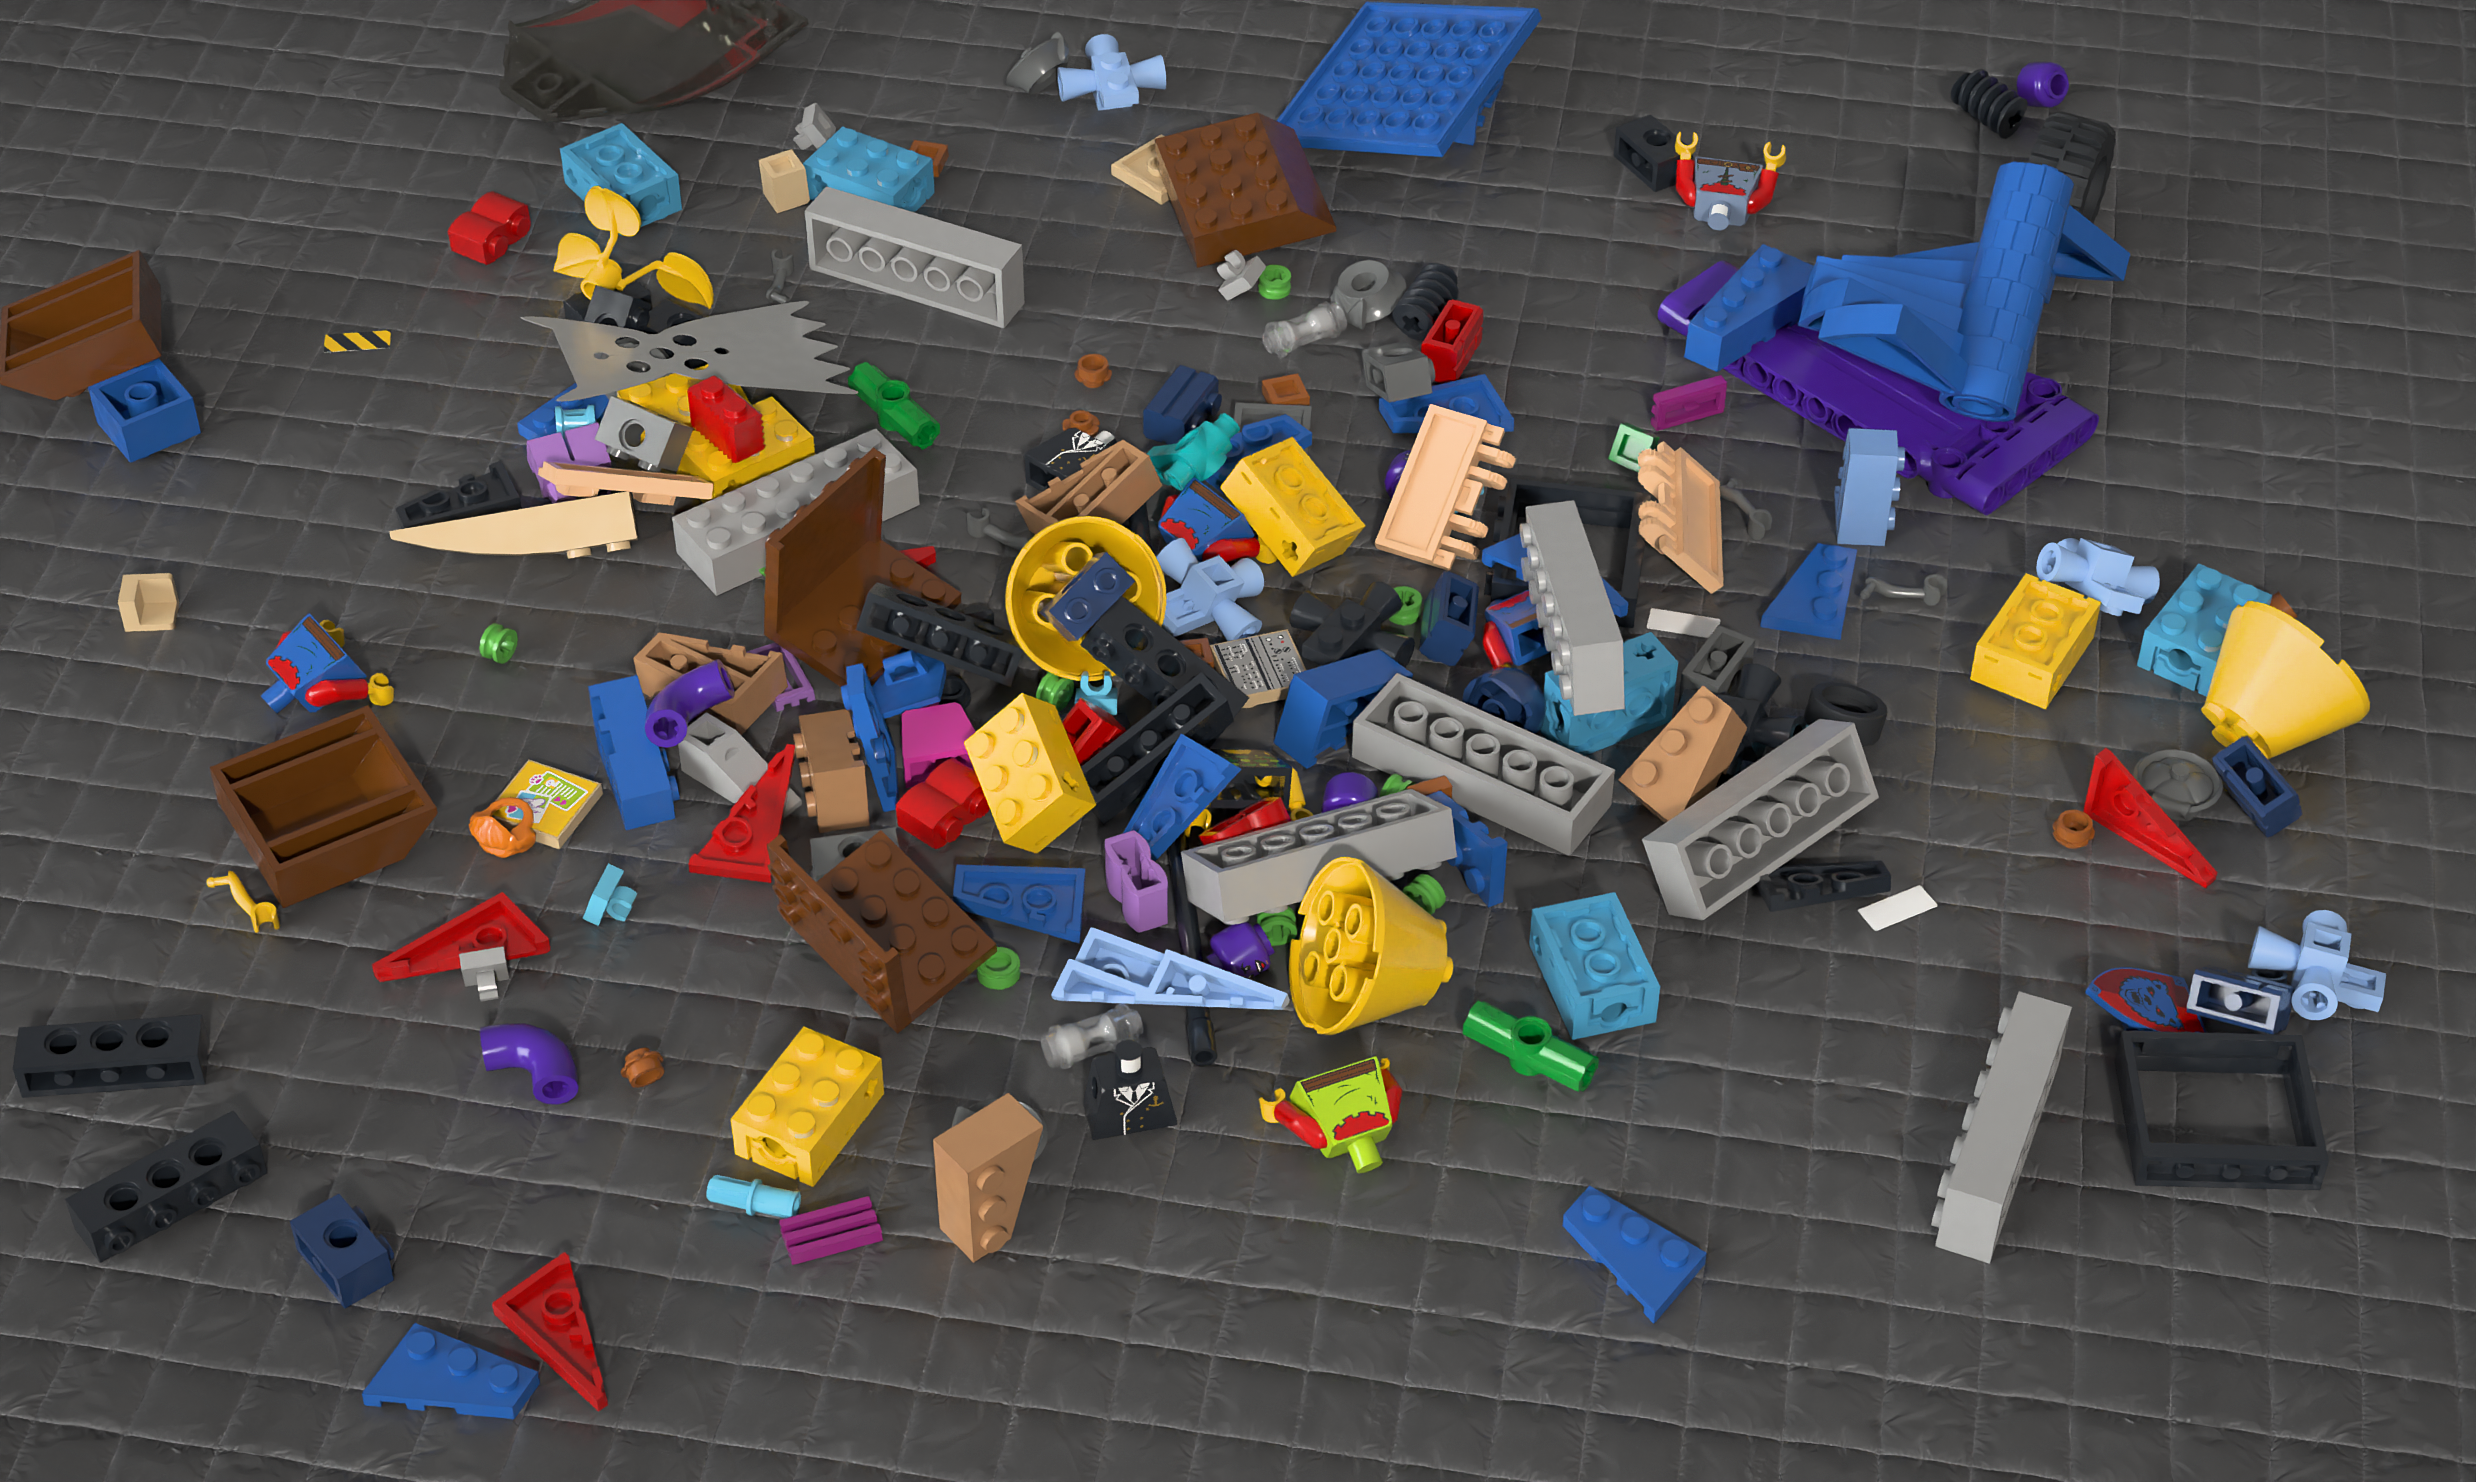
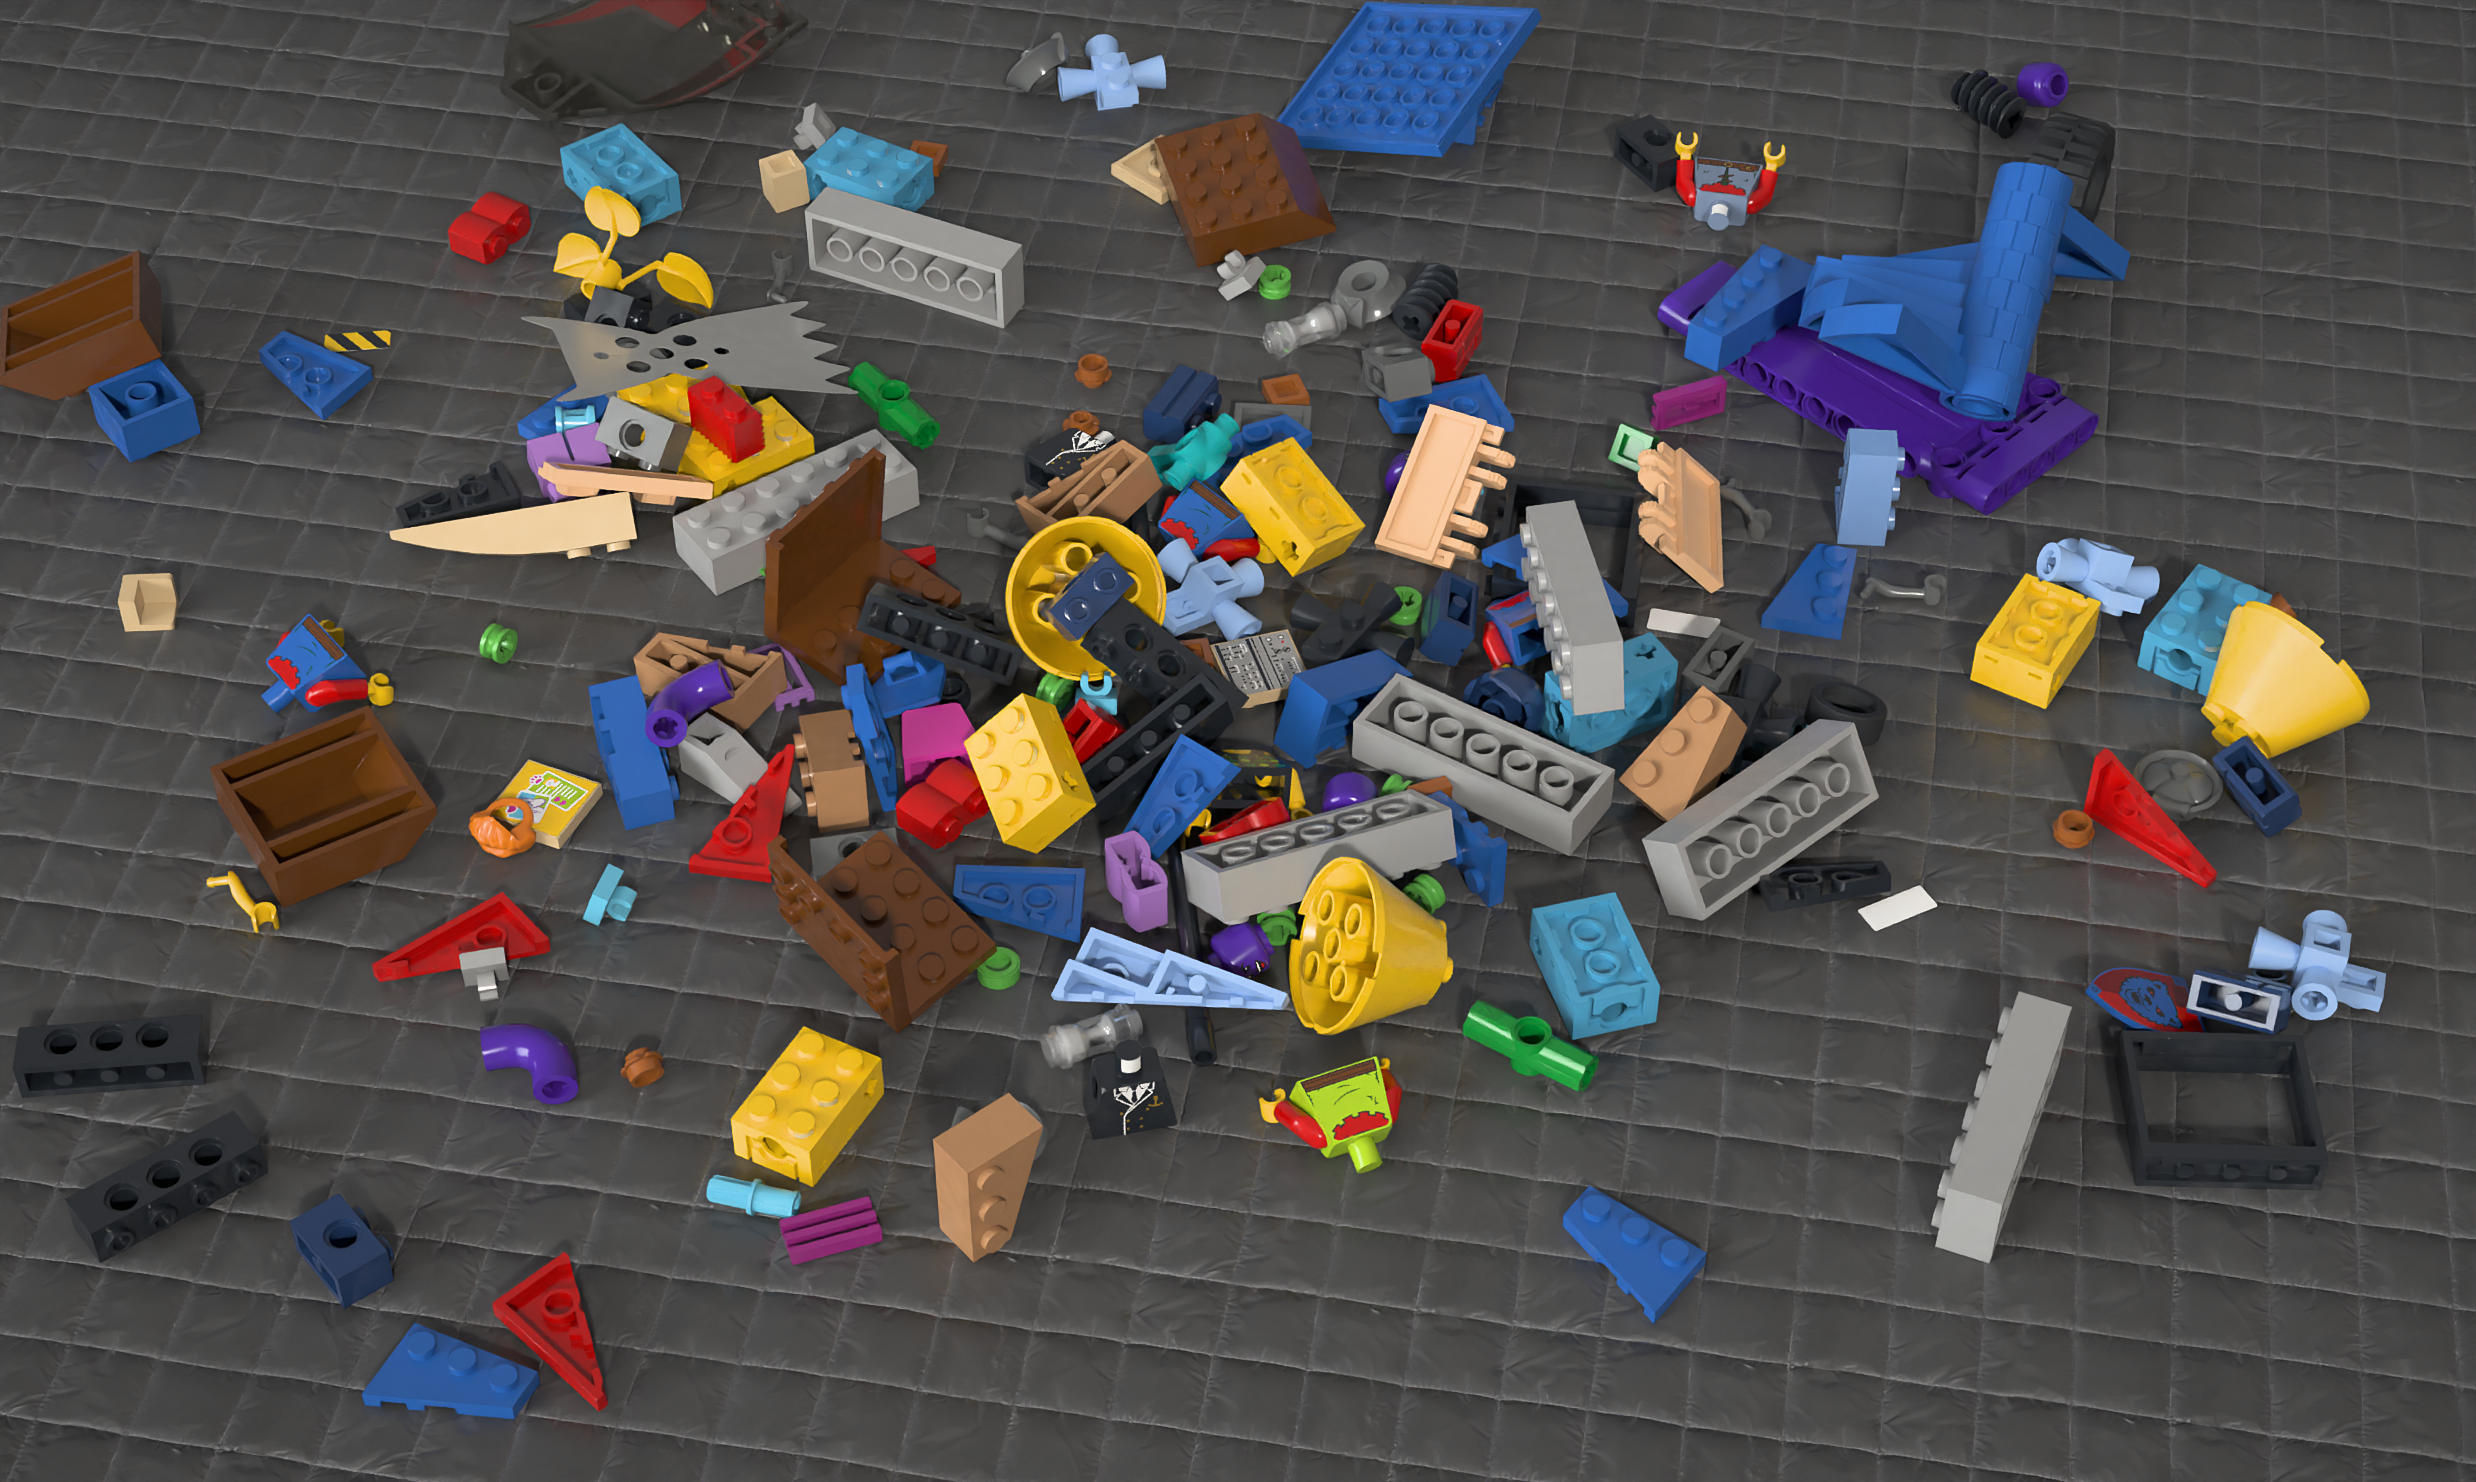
(314, 373): none -> blue wing

